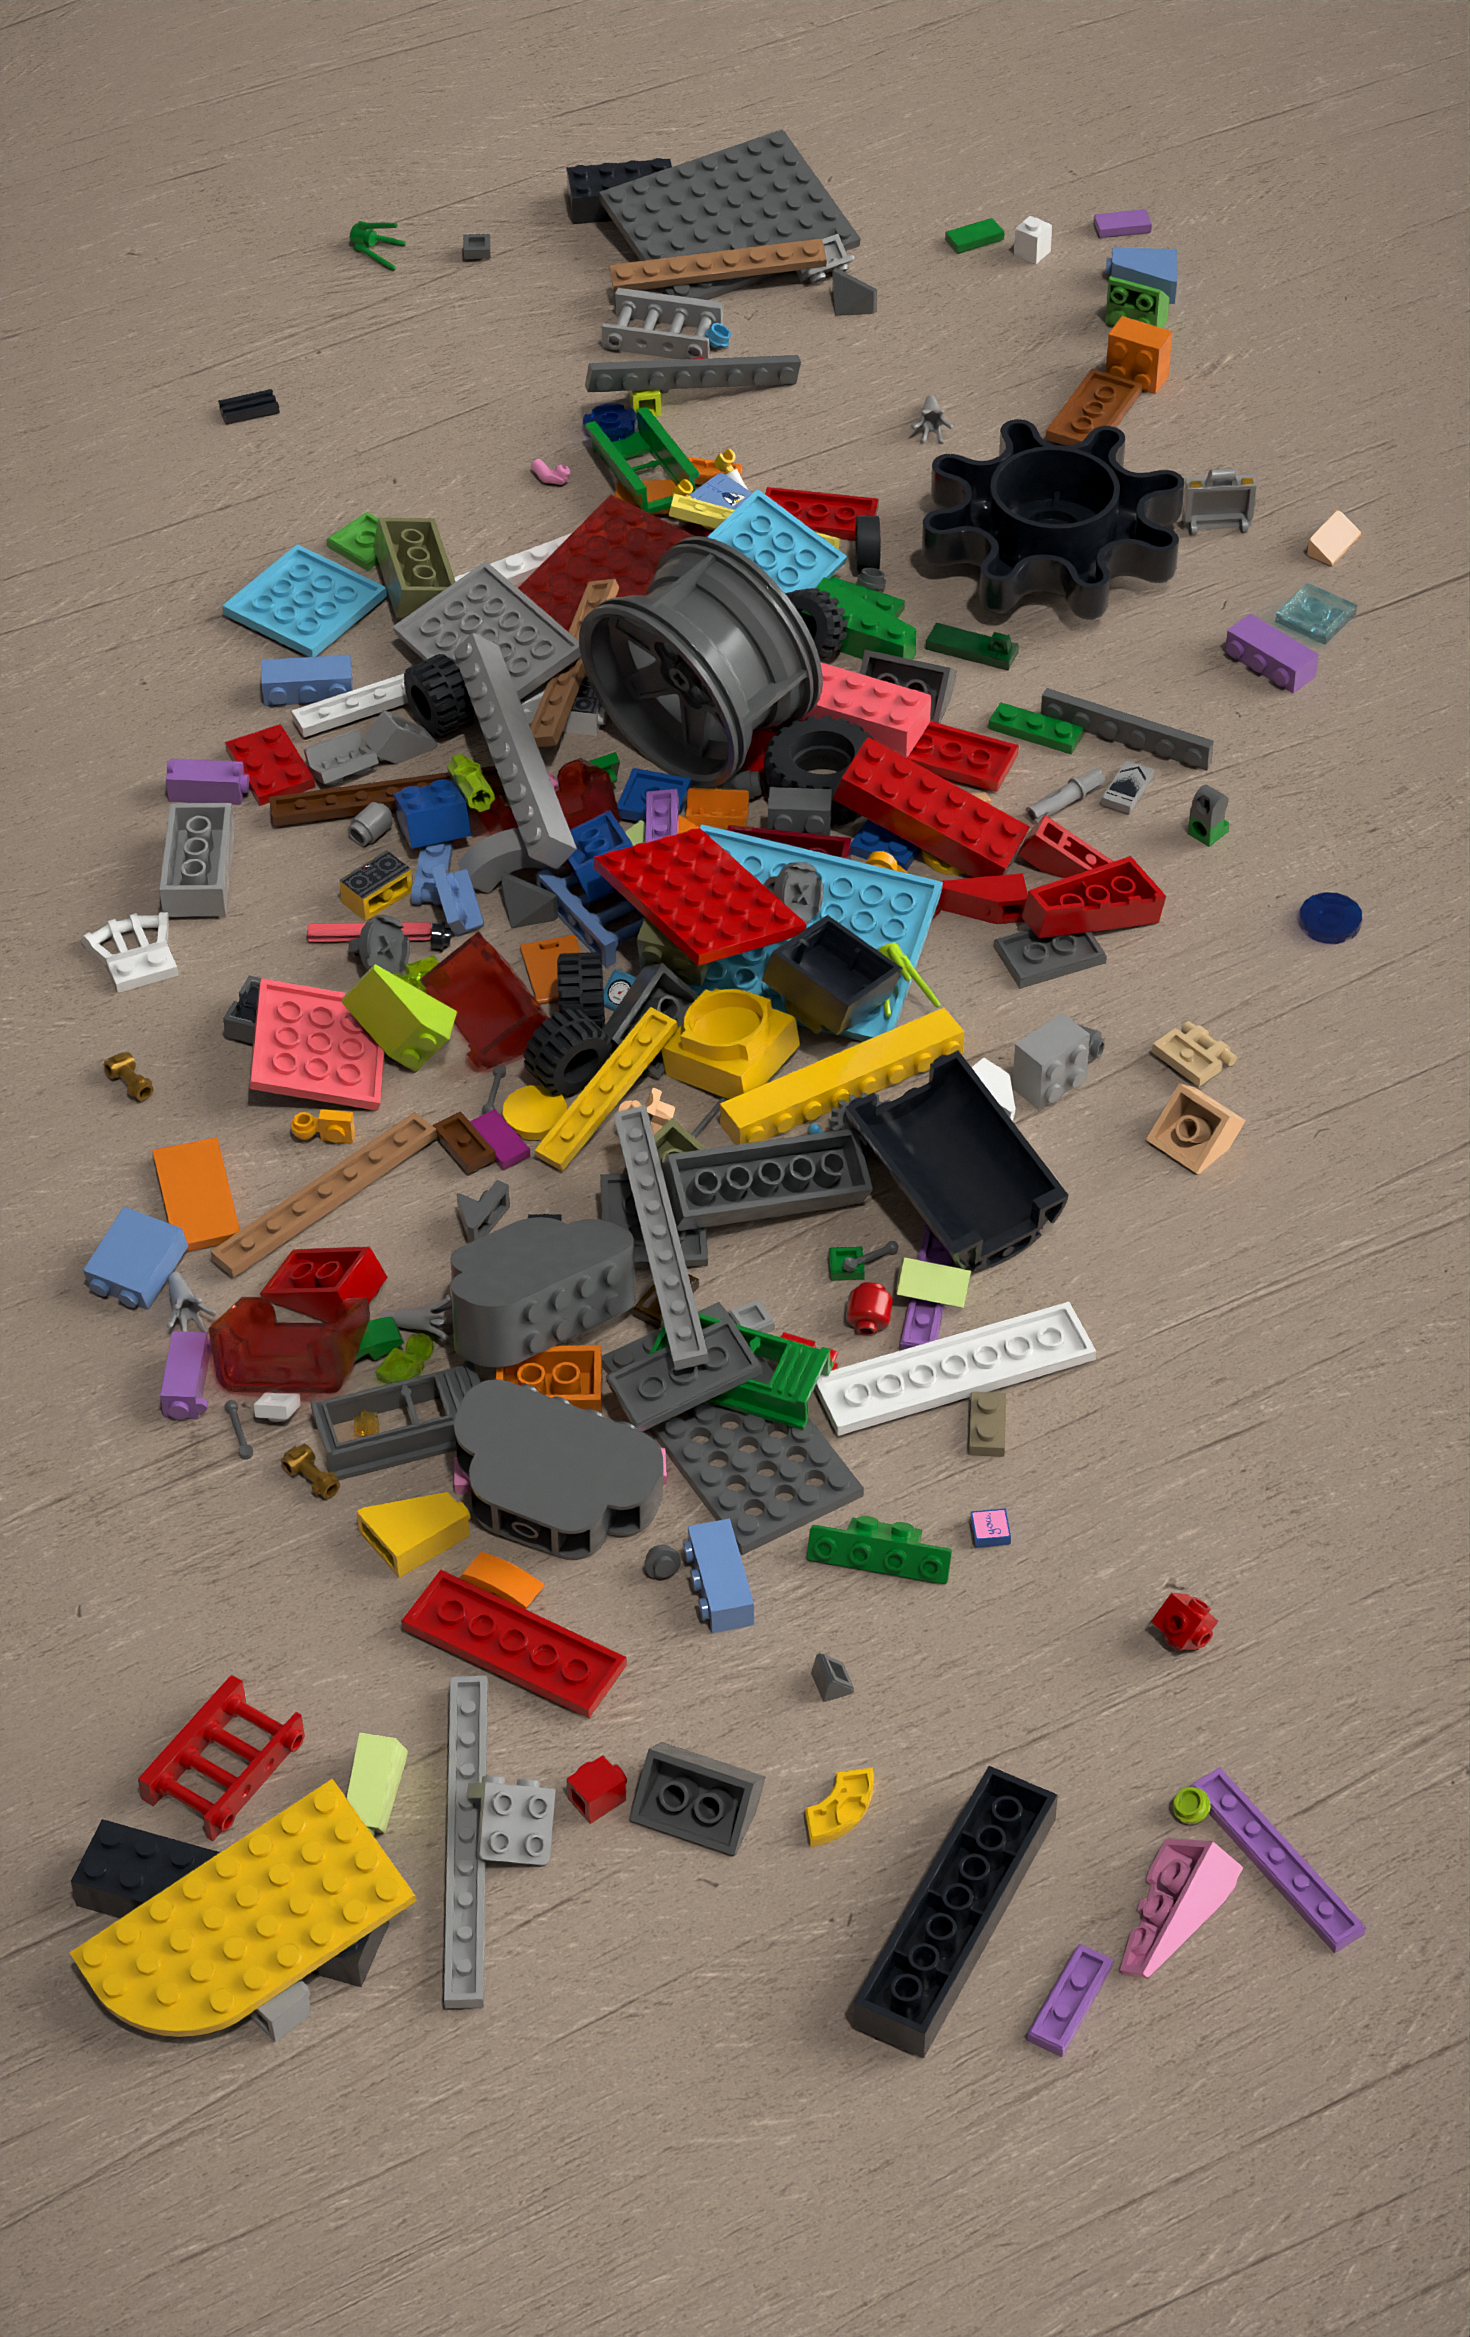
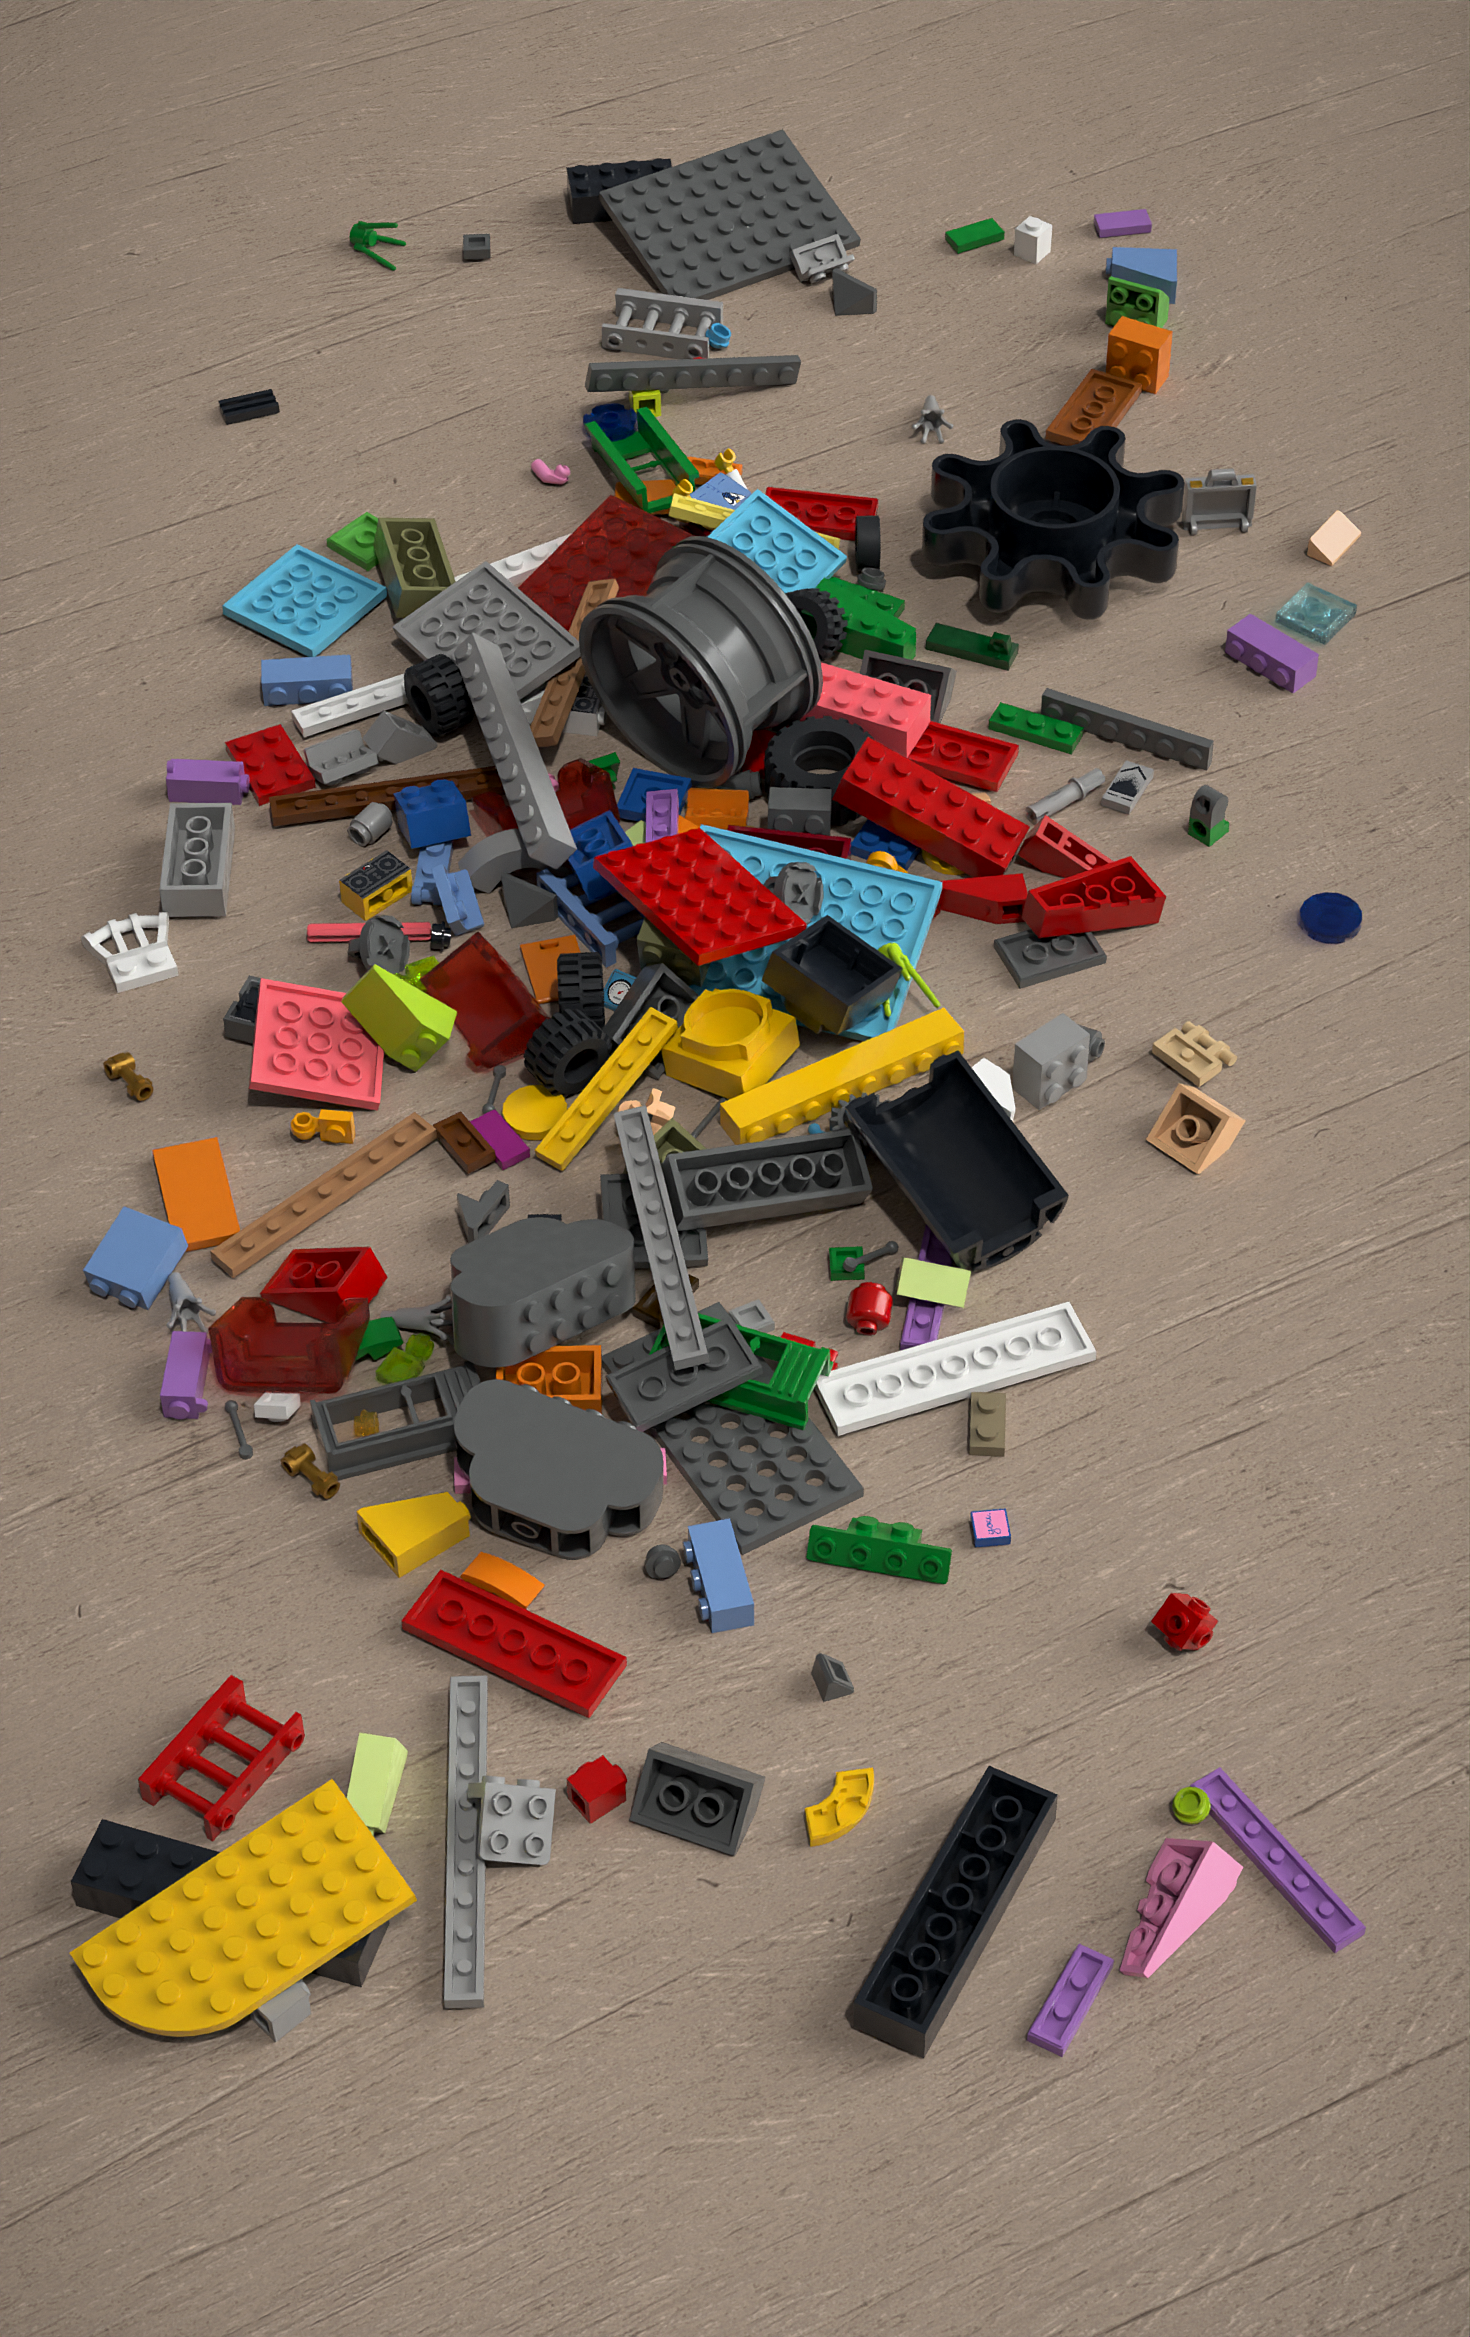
(470, 782): lime piece -> none
(718, 265): medium nougat plate -> none

